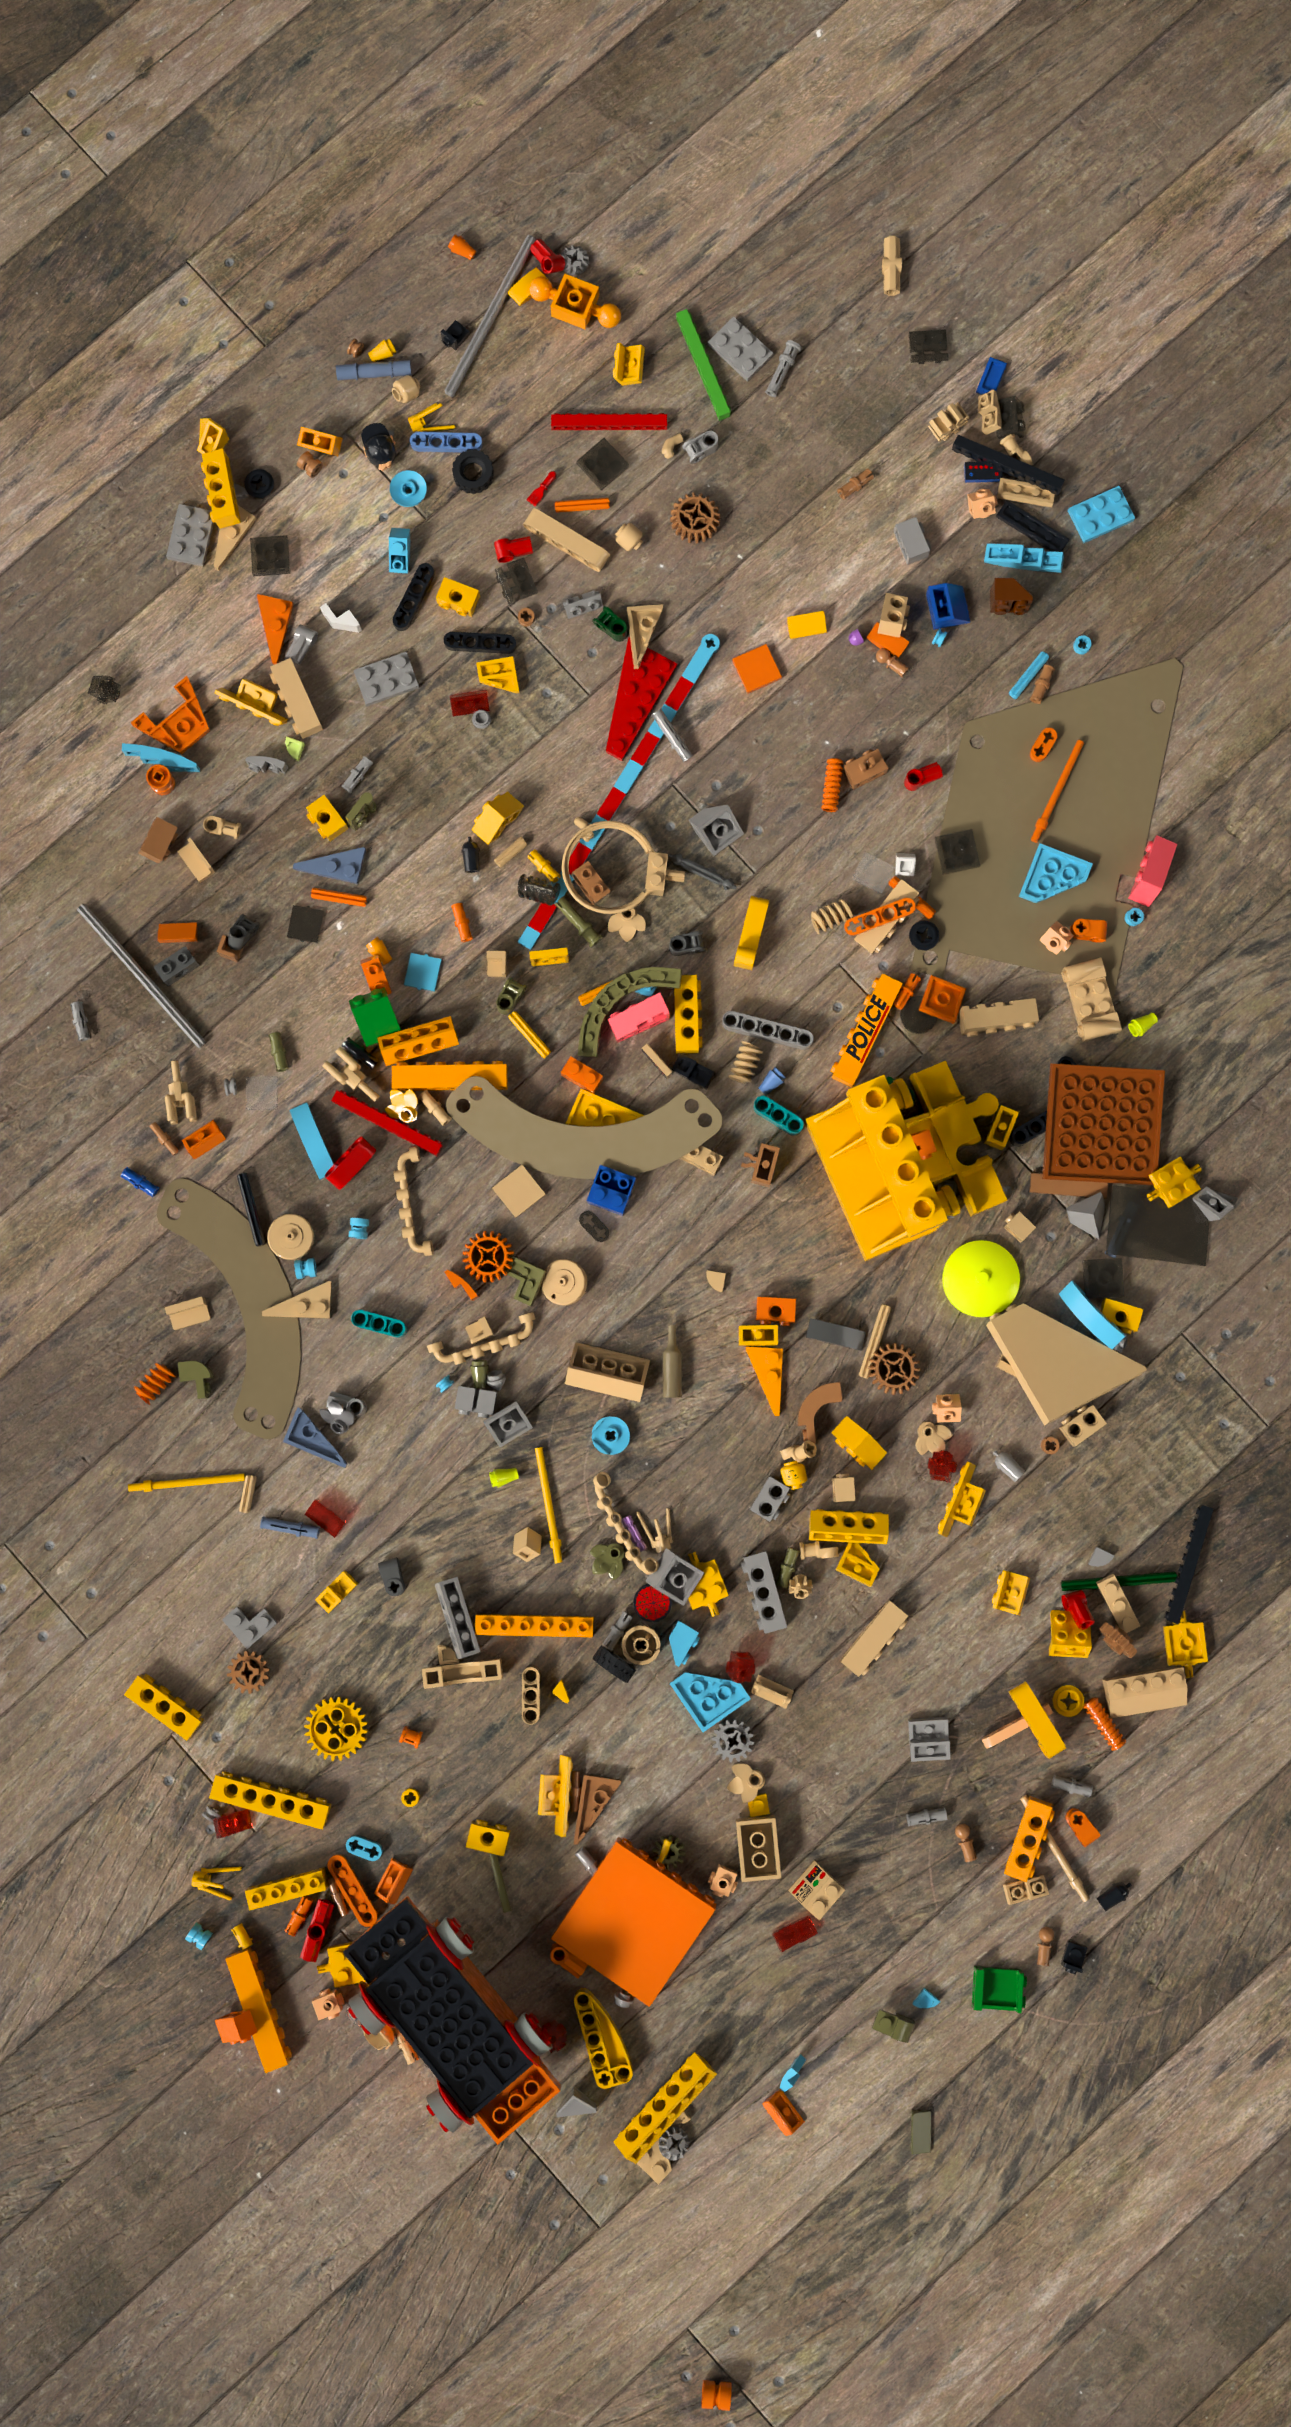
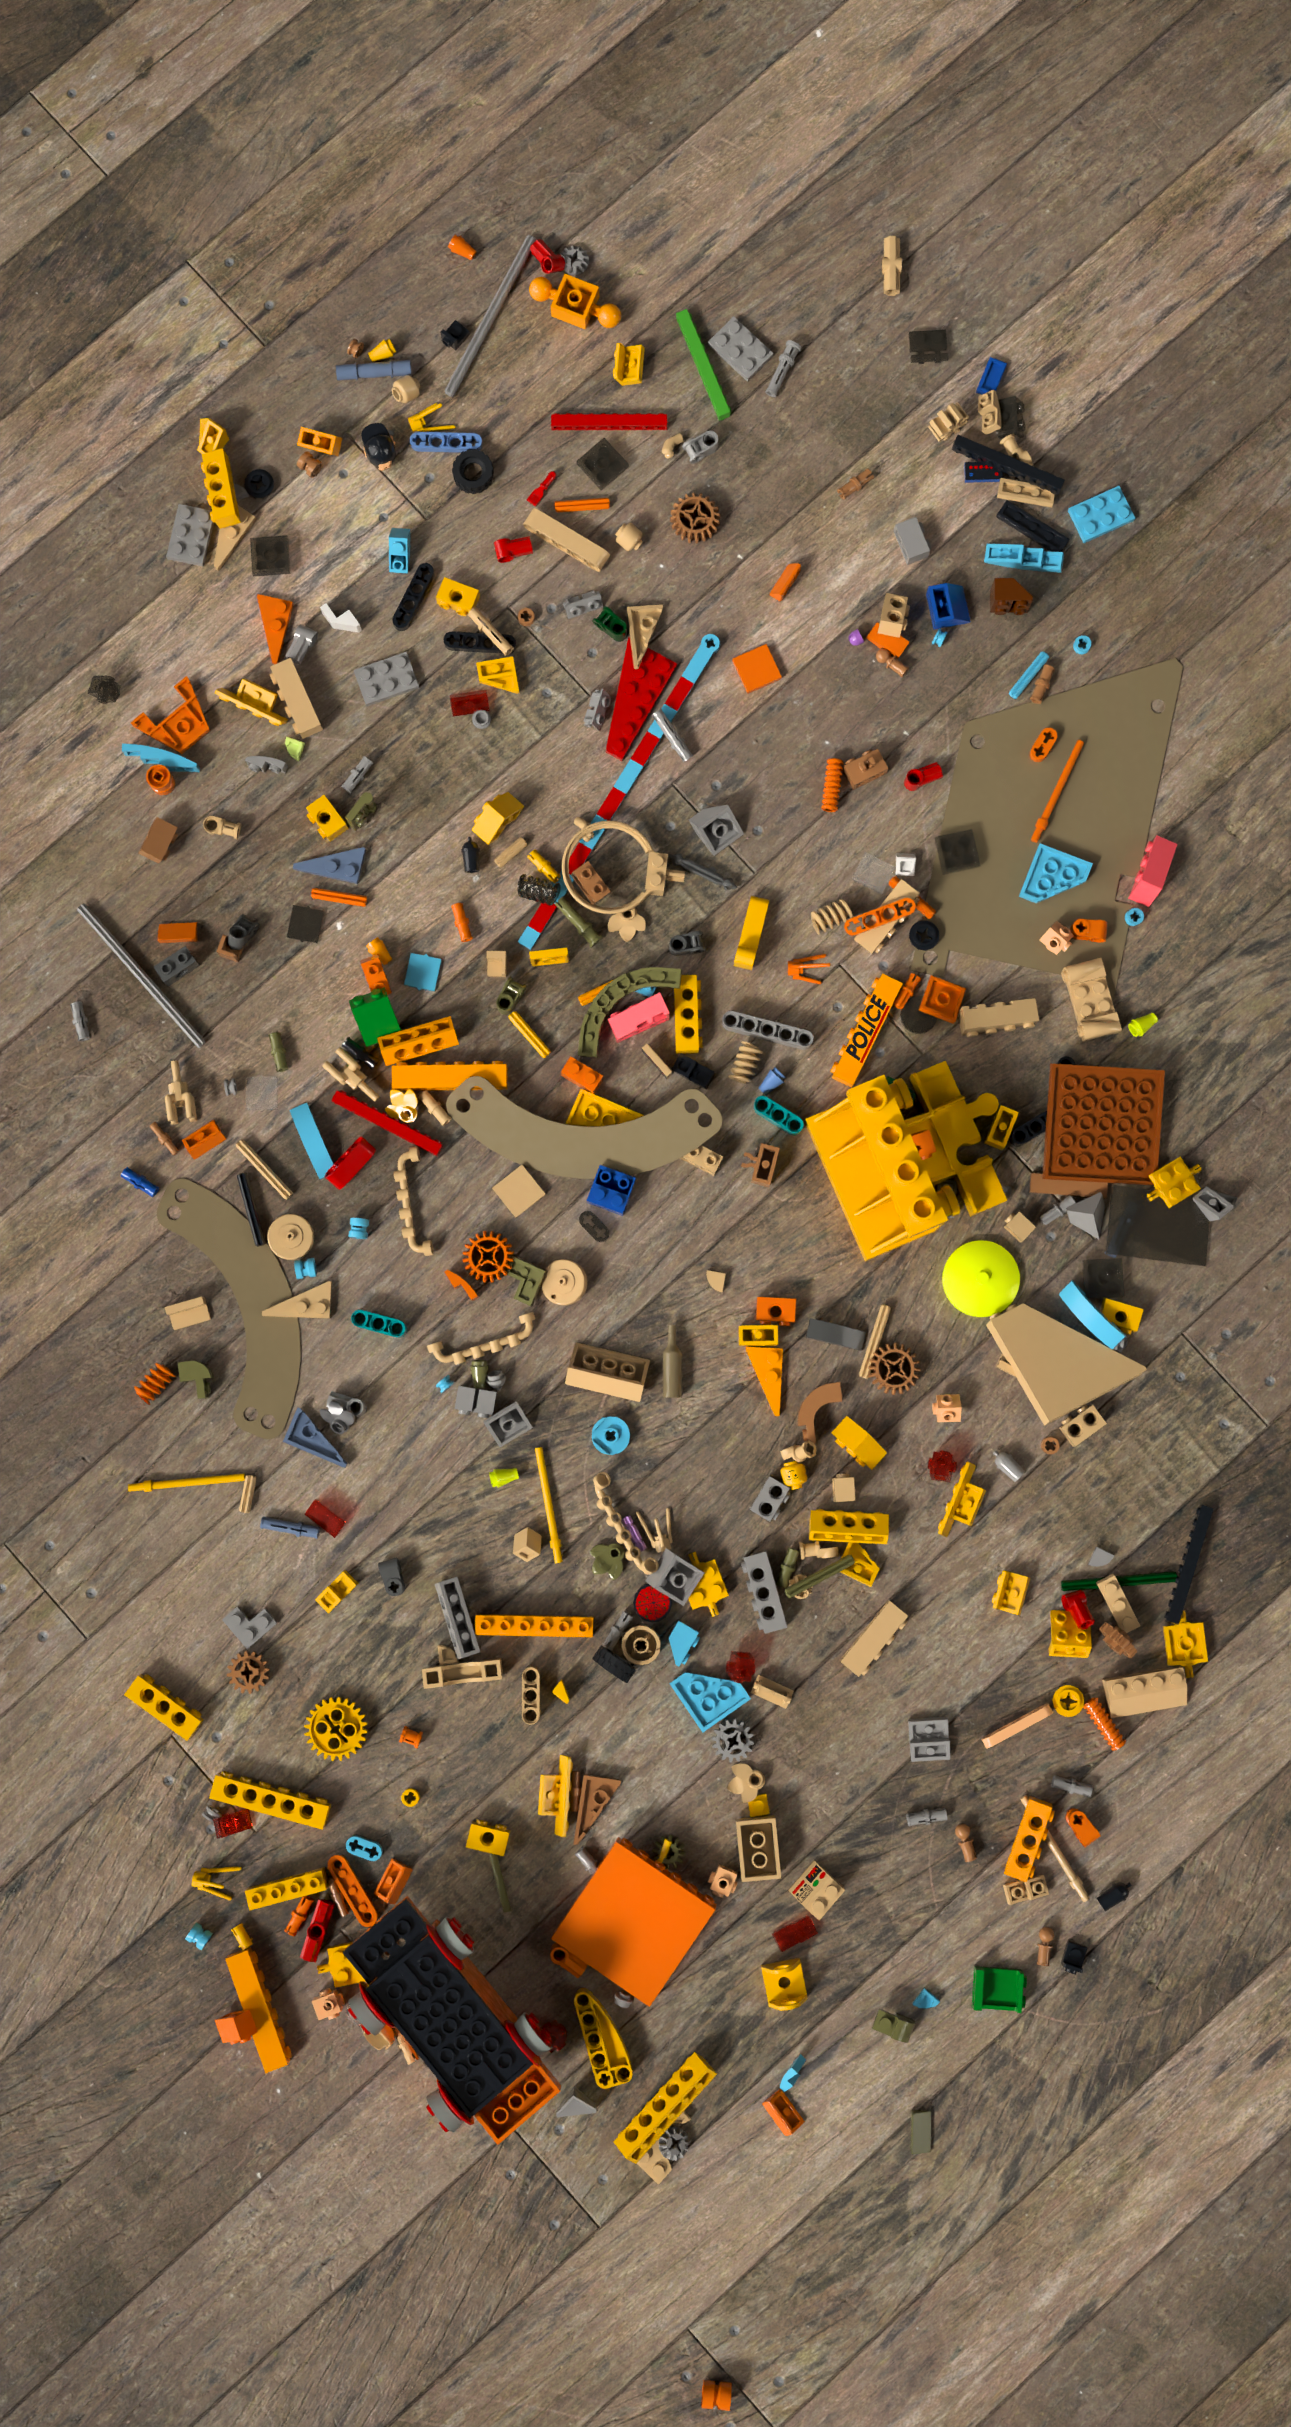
(196, 861): tan panel -> none
(264, 1169): none -> tan axle
(408, 480): medium azure dish -> none
(476, 616): none -> tan pin
(479, 1330): tan panel -> none
(520, 291): yellow slope -> none
(522, 580): clear smoke plate -> none
(600, 701): none -> light grey hinge
(784, 1997): none -> yellow hose
(785, 581): none -> orange slope
(796, 967): none -> orange plant
(806, 624): yellow slope -> none
(819, 1576): none -> olive axle
(934, 1440): tan plate -> none
(982, 503): light nougat brick -> none
(1037, 1720): yellow beam -> none
(1058, 1210): none -> light grey axle

